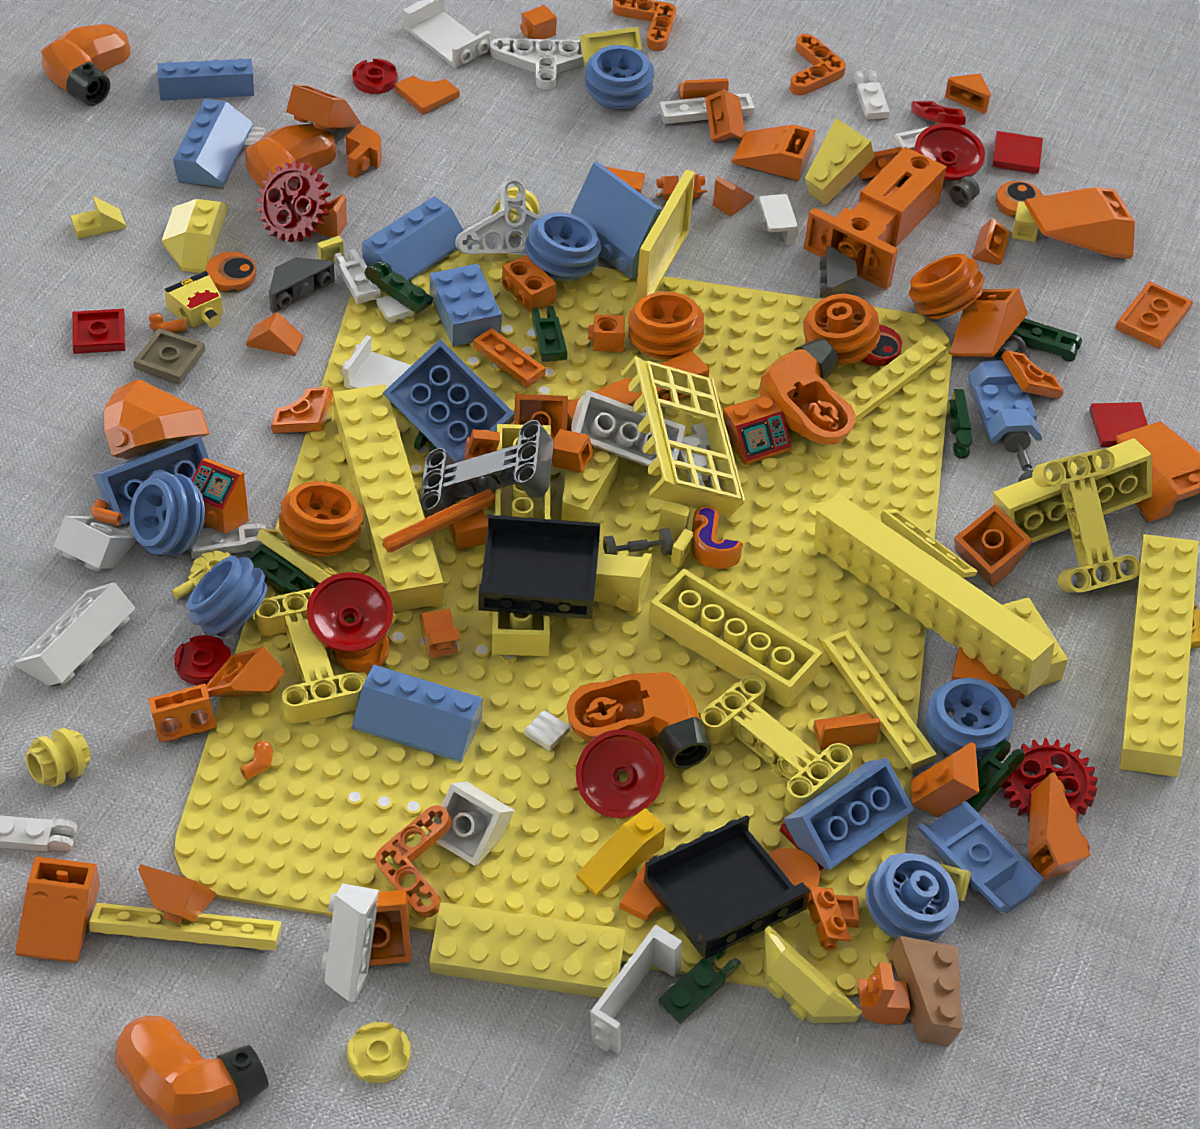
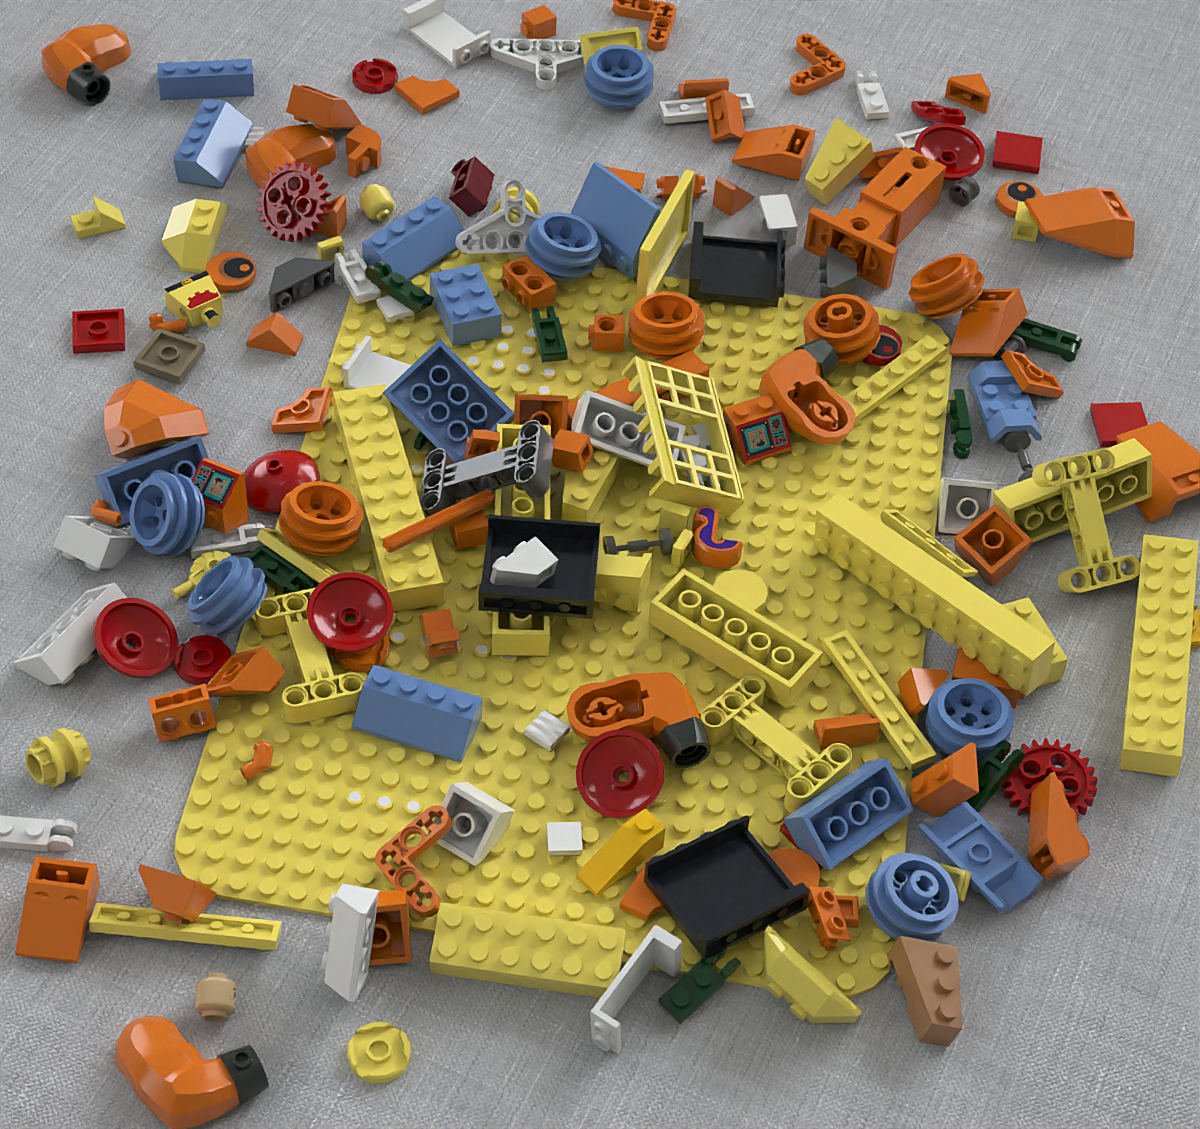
(142, 627): none -> red dish
(215, 997): none -> tan head
(276, 475): none -> red dish
(377, 202): none -> light yellow head
(471, 185): none -> dark red hinge
(509, 357): orange plate -> none
(526, 566): none -> white slope
(564, 838): none -> white piece
(736, 269): none -> black panel
(743, 587): none -> light yellow tile
(882, 997): orange brick -> none
(918, 687): none -> orange slope
(962, 503): none -> white slope
(991, 243): orange slope -> none
(1154, 315): orange tile -> none

